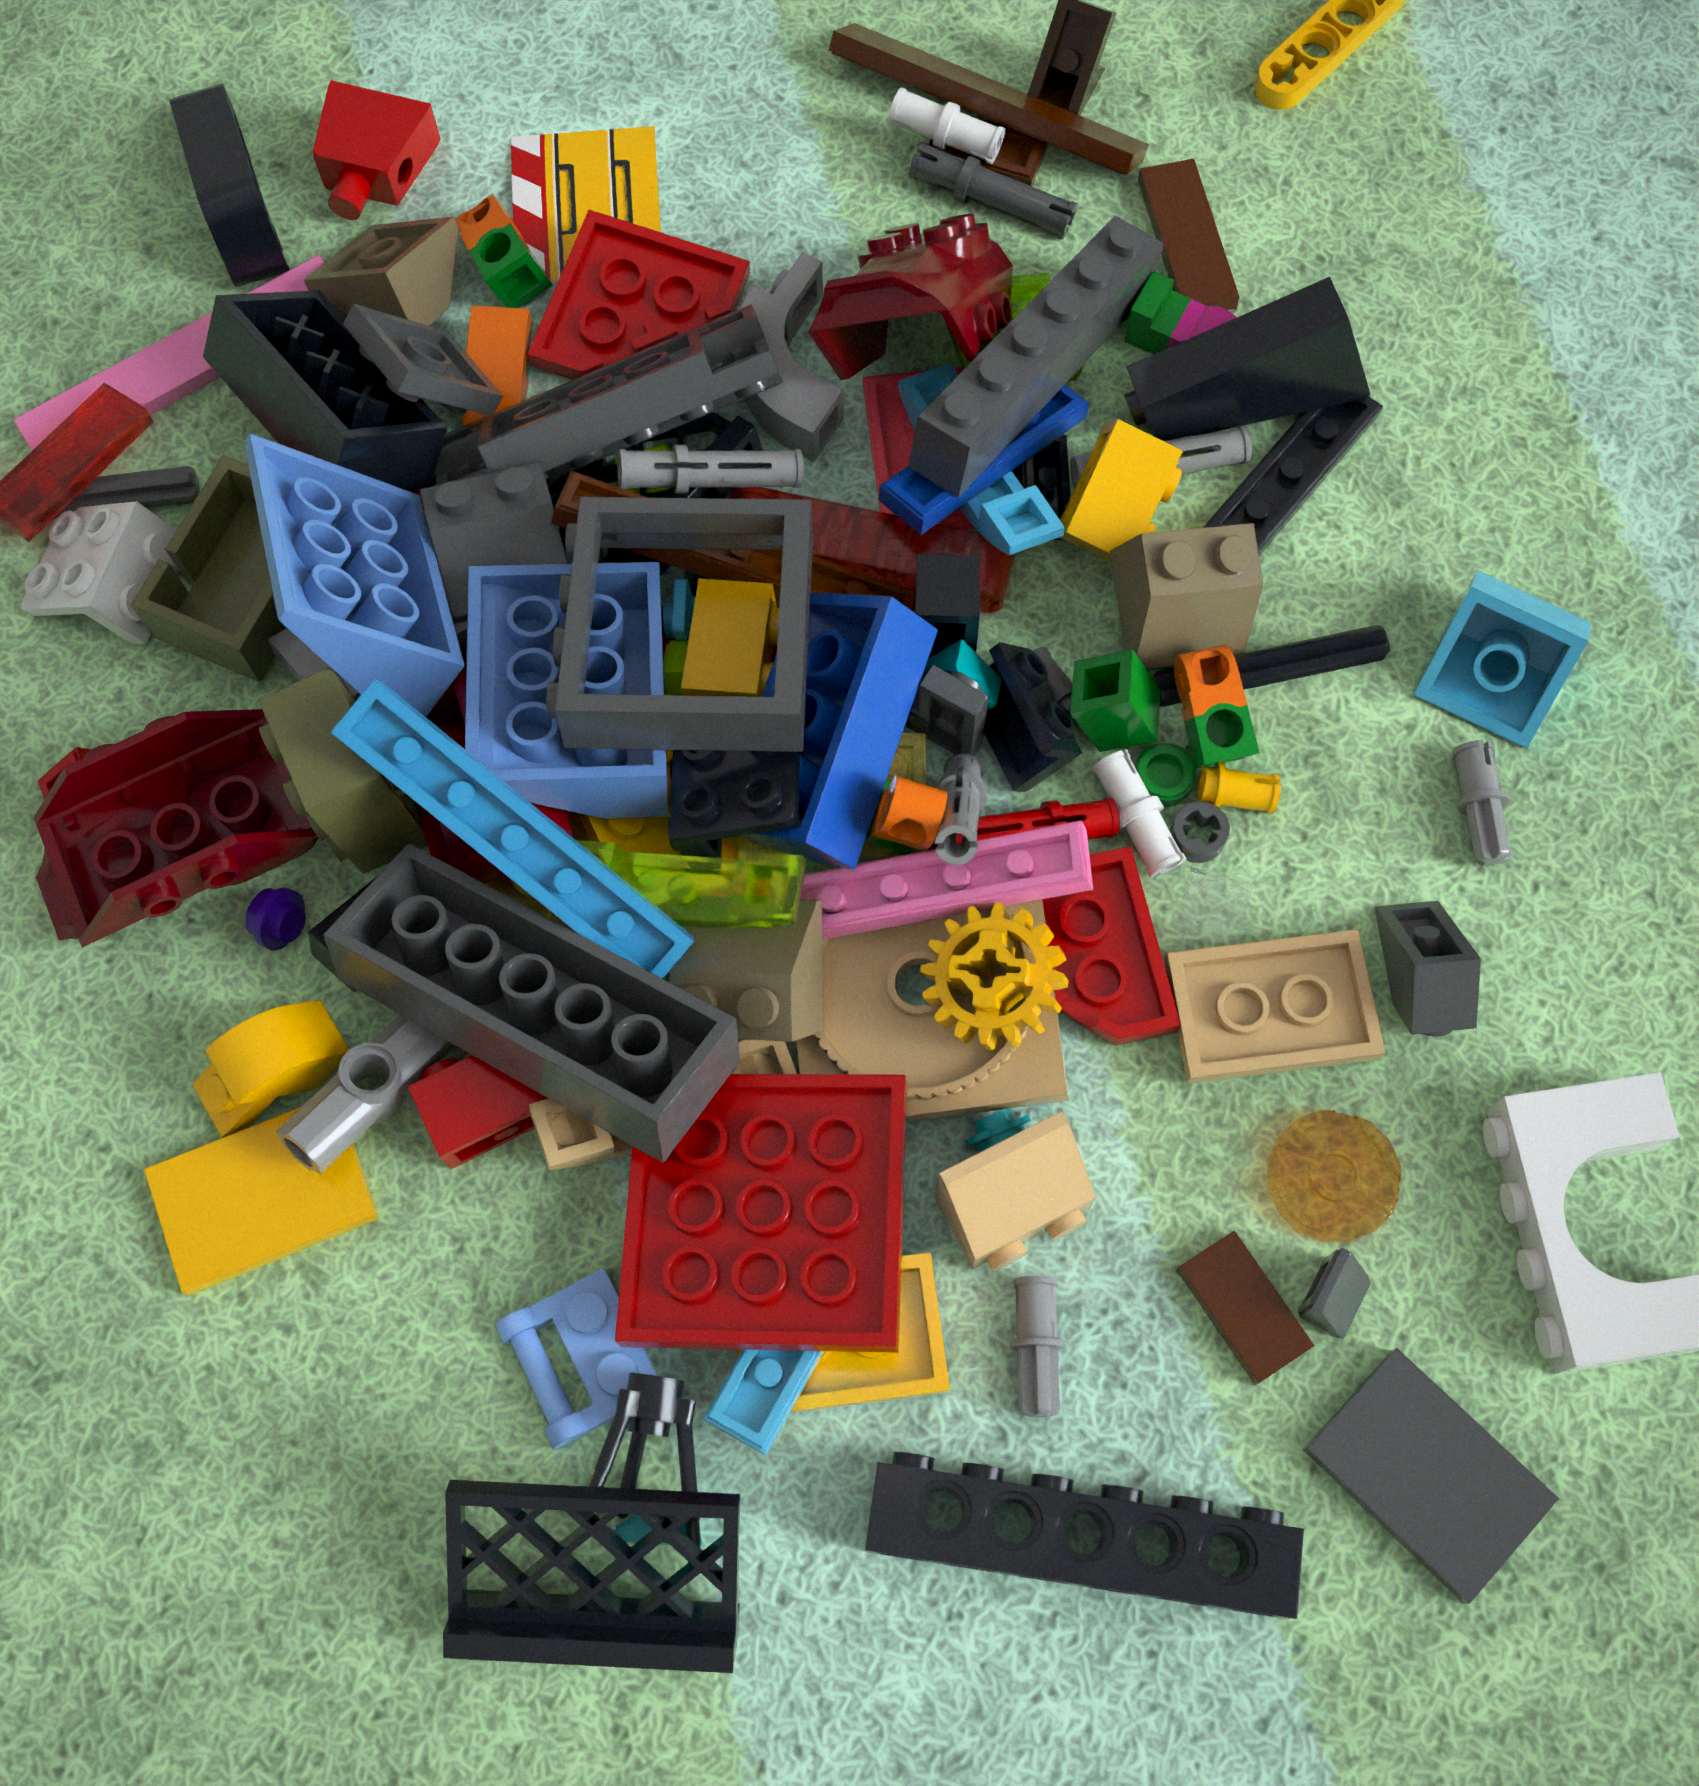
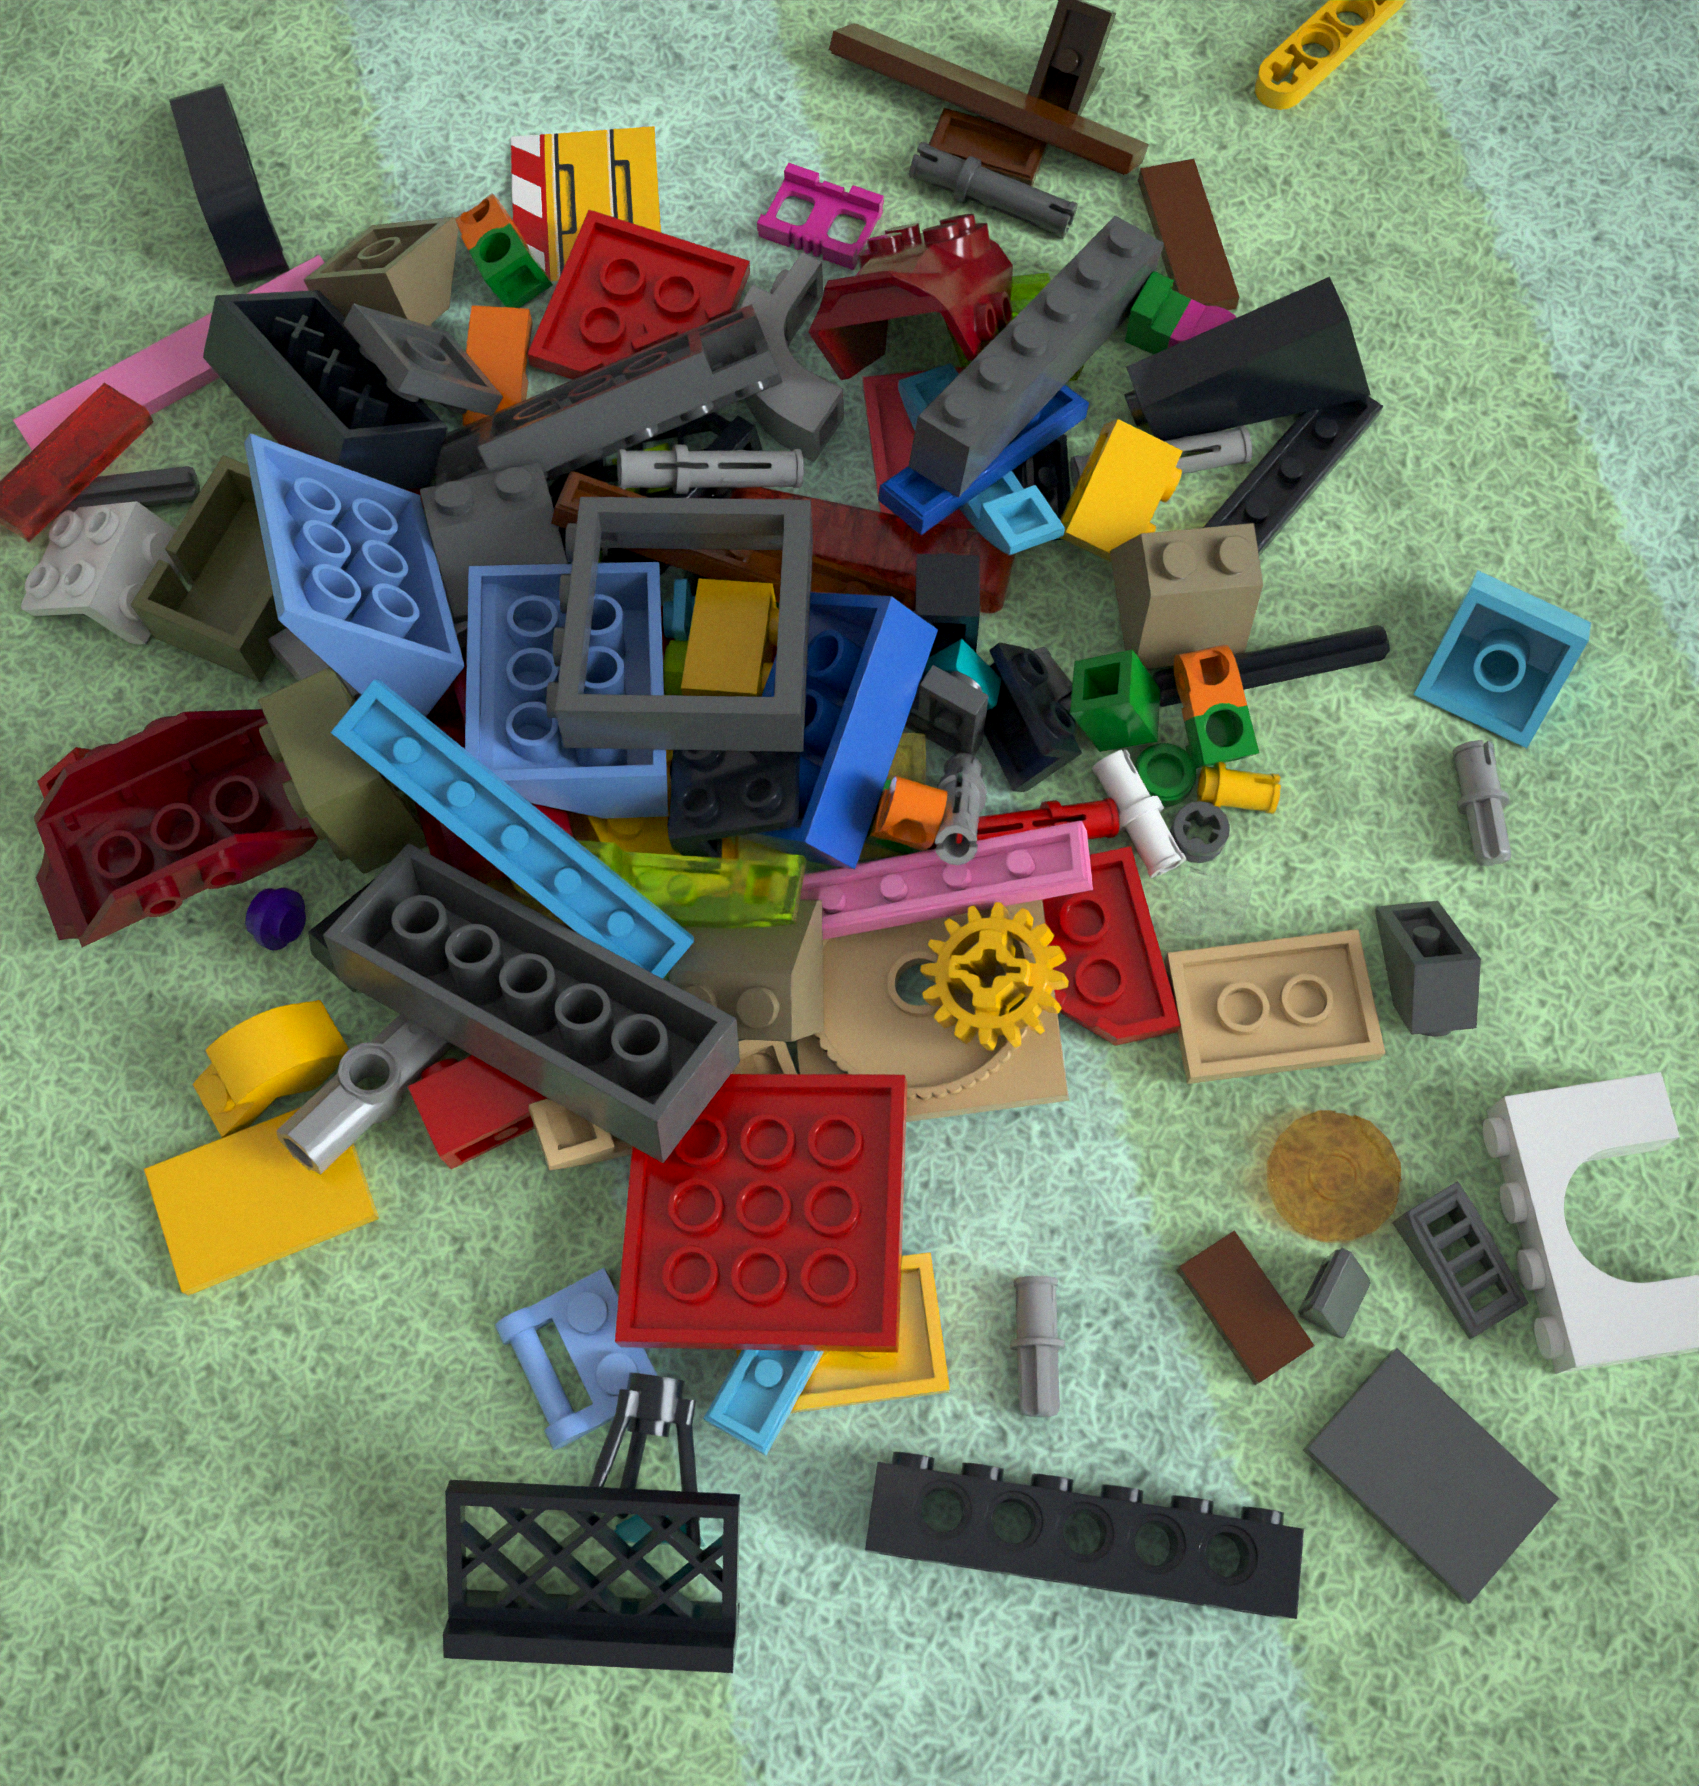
(371, 146): red torso -> none
(828, 203): none -> dark pink piece
(946, 125): white pin -> none
(996, 1129): teal plate -> none
(1016, 1193): tan slope -> none
(1427, 1251): none -> dark grey slope

